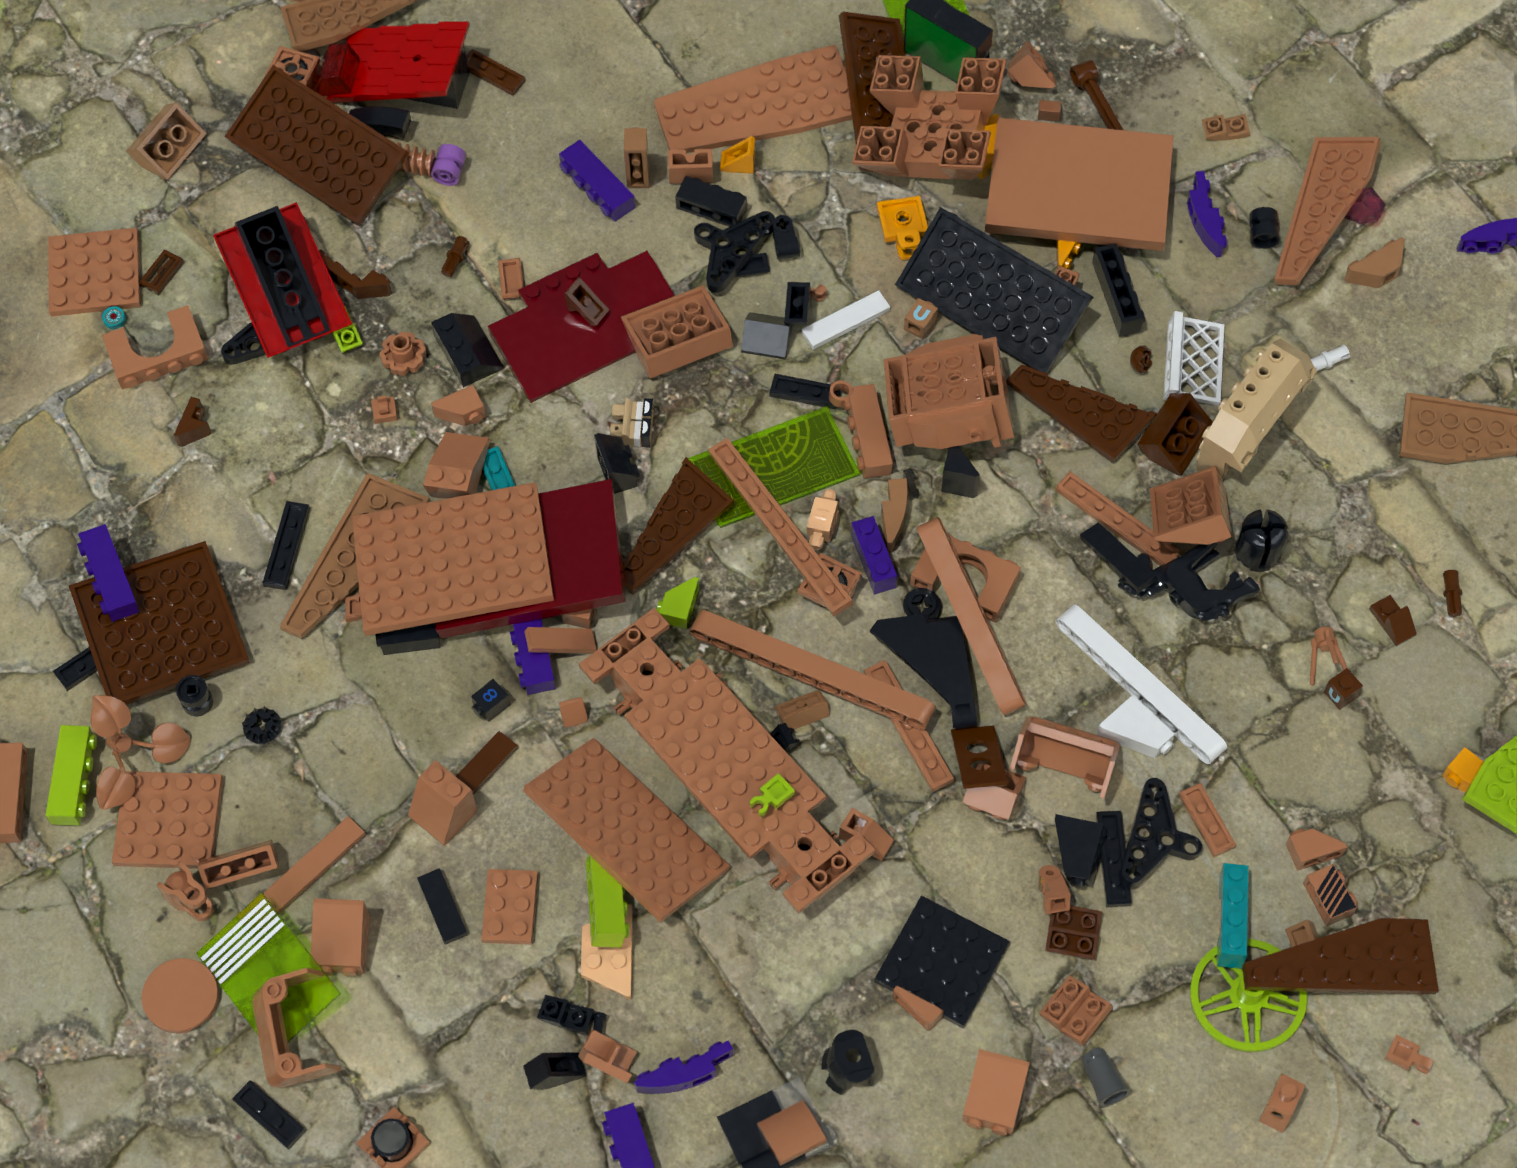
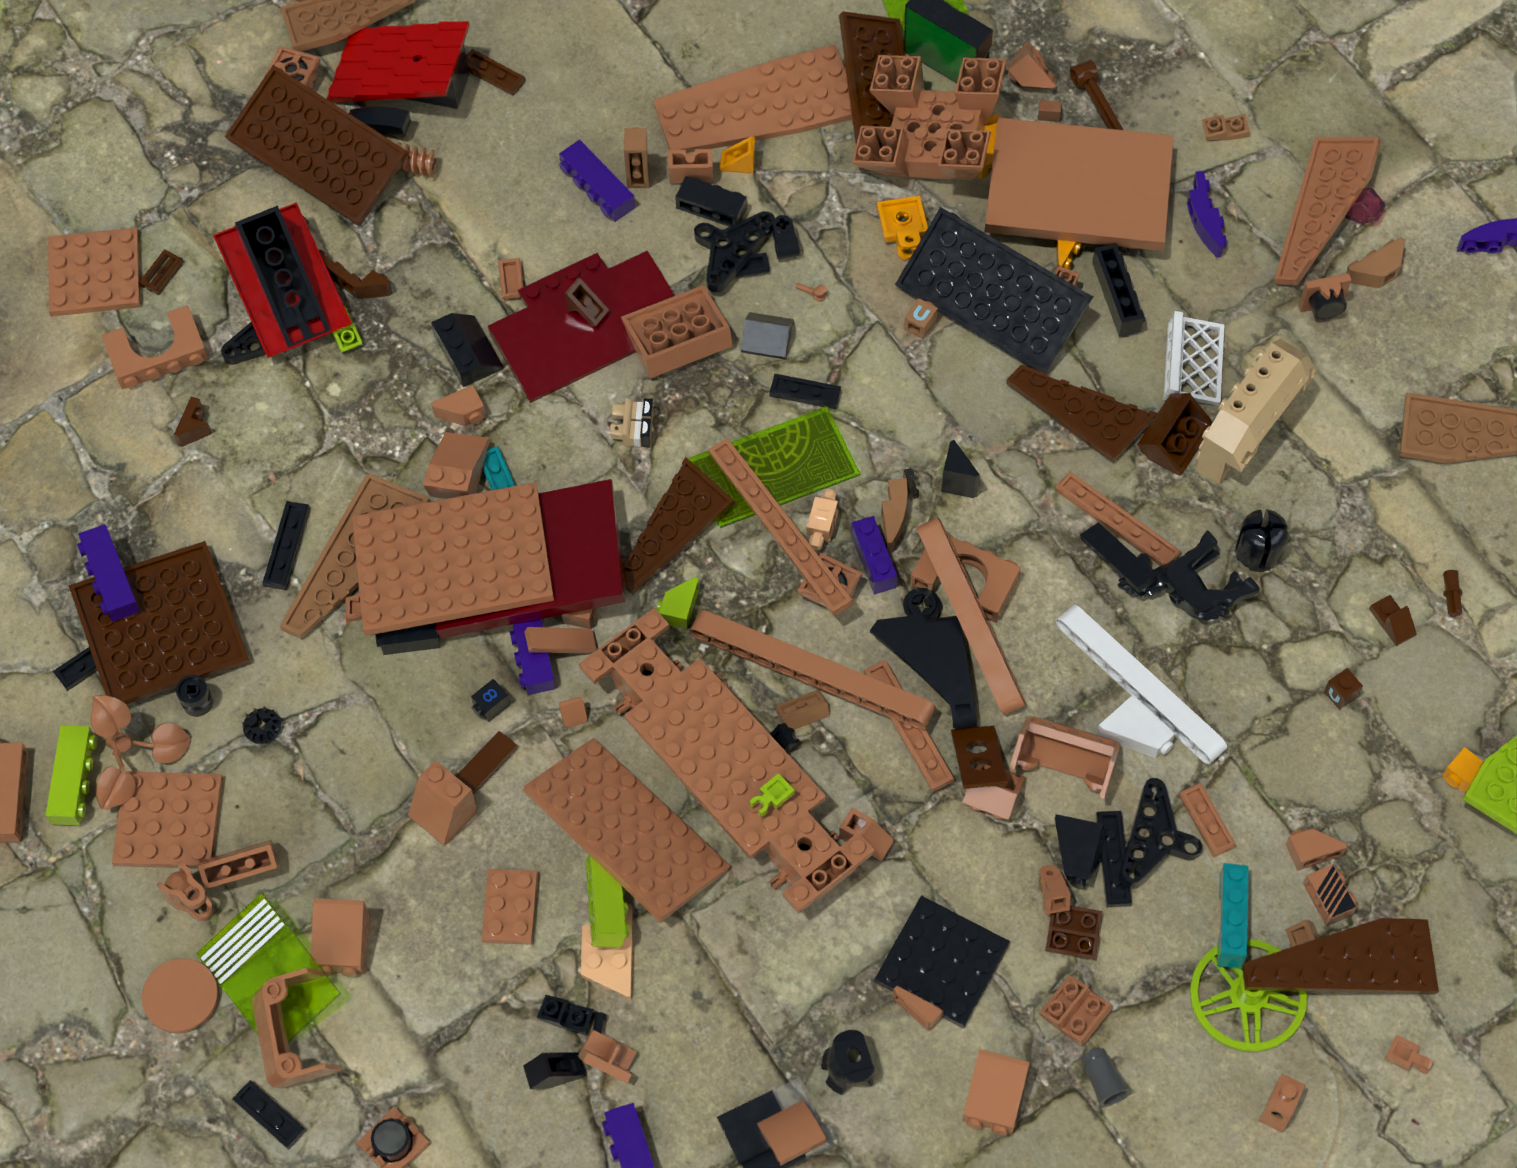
(114, 317): teal tile -> none
(166, 141): medium nougat slope -> none
(314, 864): nougat tile -> none
(337, 70): clear red slope -> none
(384, 409): nougat tile -> none
(403, 353): nougat plant -> none
(442, 906): black tile -> none
(448, 164): medium lavender wheel -> none
(455, 256): reddish brown axle -> none
(615, 462): black slope -> none
(675, 1077): dark purple slope -> none
(798, 303): black slope -> none
(845, 320): white tile -> none
(867, 427): nougat hinge -> none
(947, 392): nougat piece -> none
(1140, 359): reddish brown plate -> none
(1191, 509): nougat slope -> none
(1264, 227): black wheel -> none
(1325, 296): none -> piece
(1325, 641): nougat plant -> none
(1327, 359): white pin -> none

